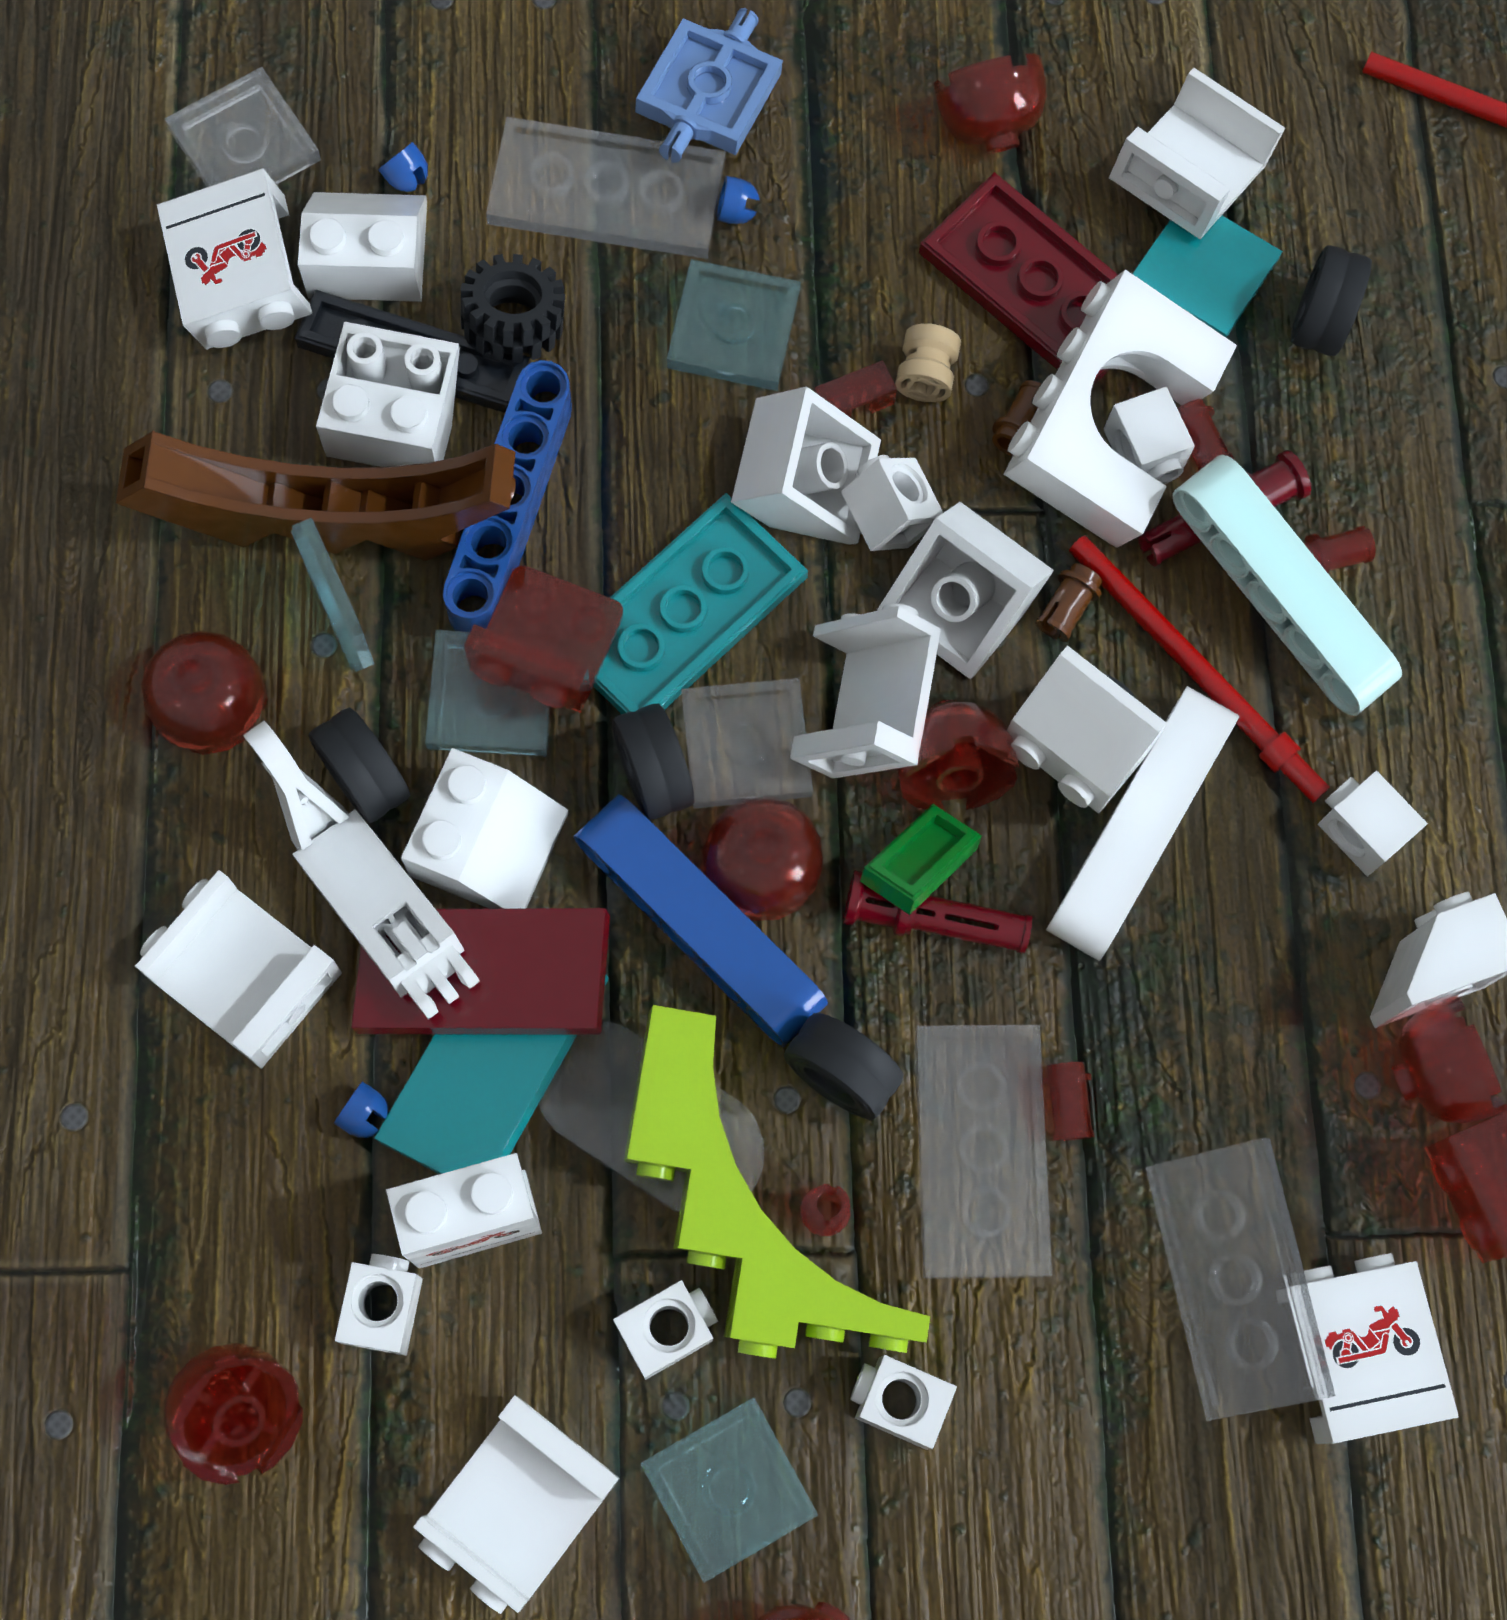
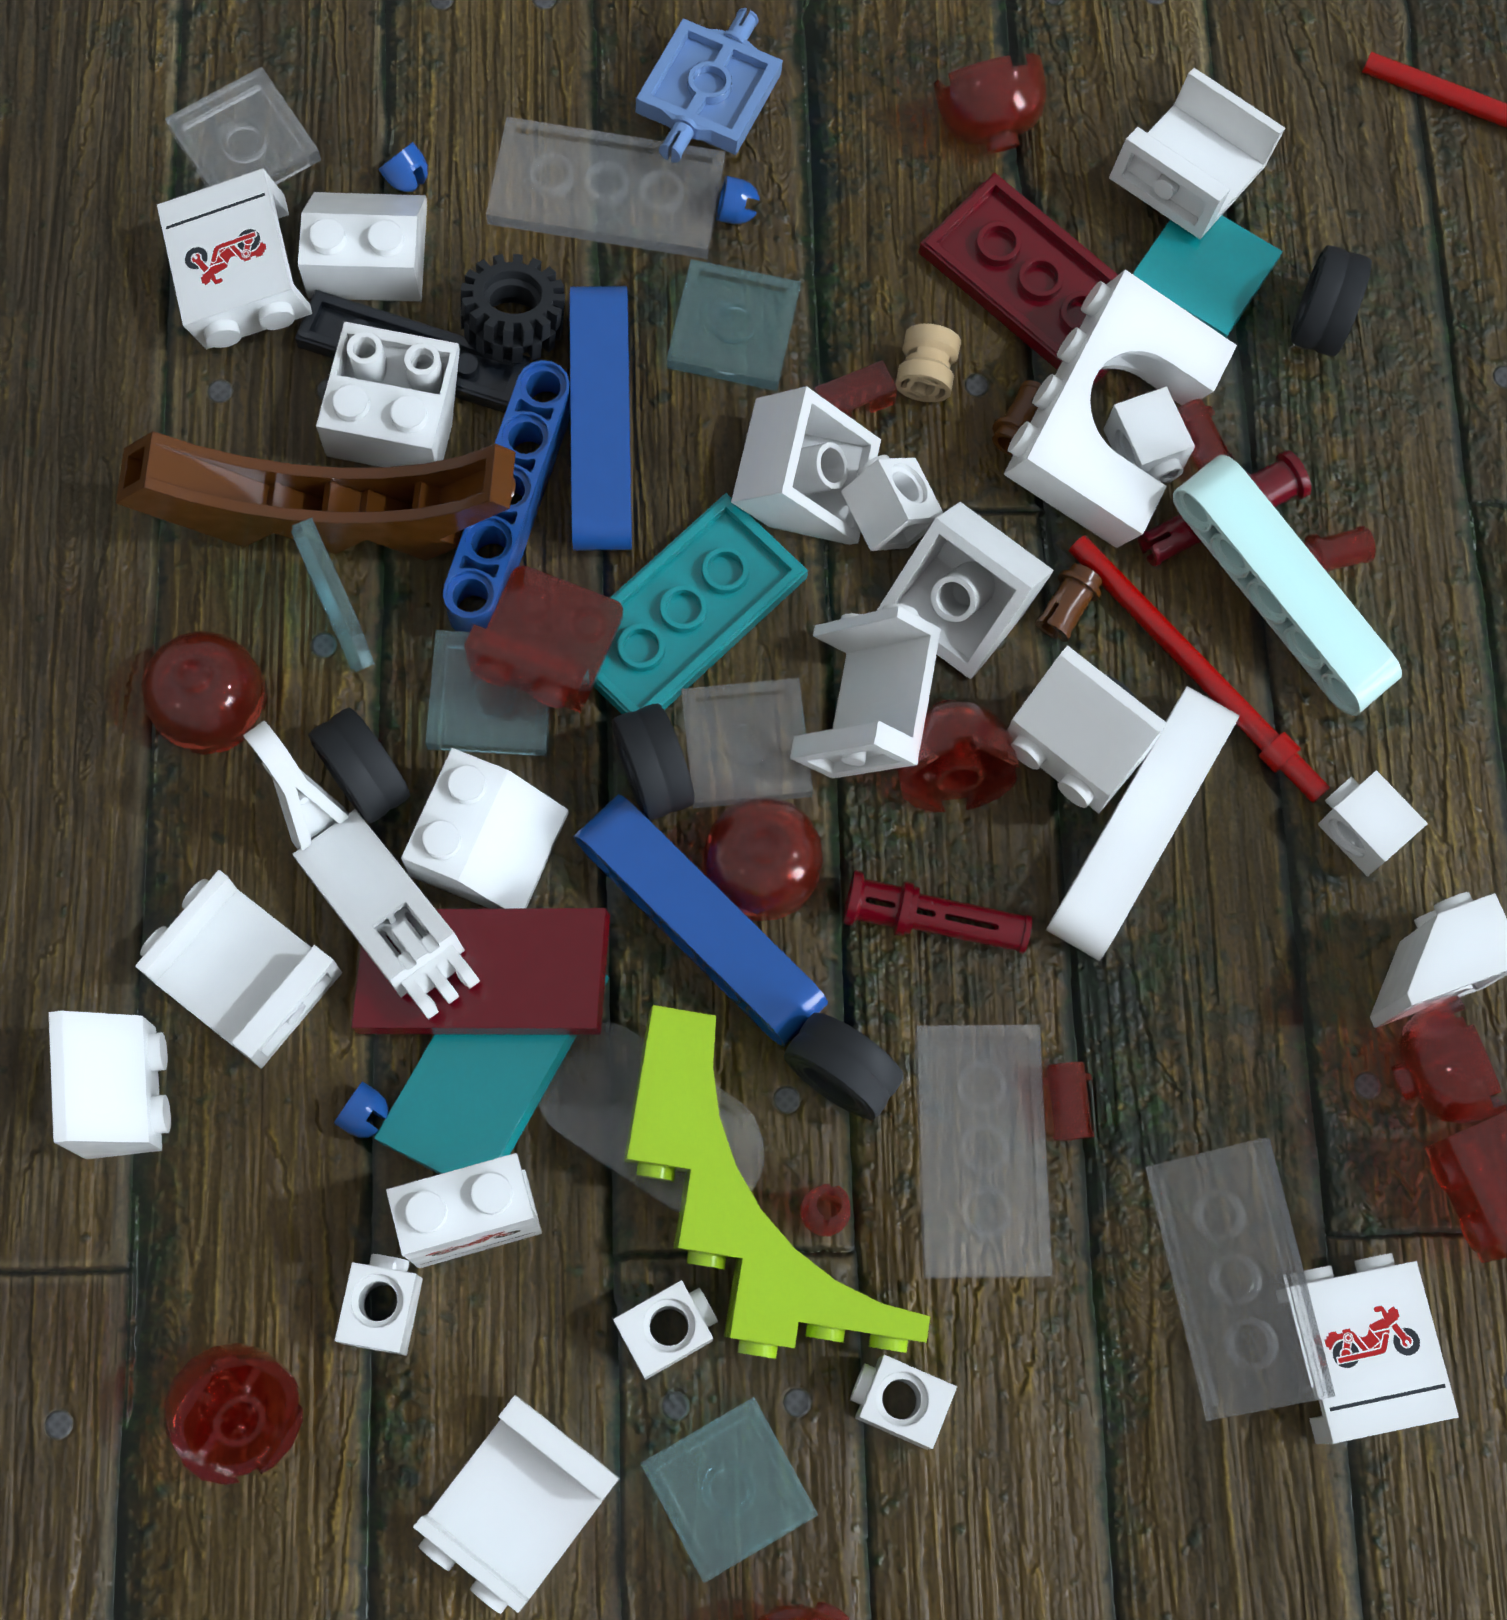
(107, 1084): none -> white slope
(600, 418): none -> blue beam
(920, 859): green tile -> none

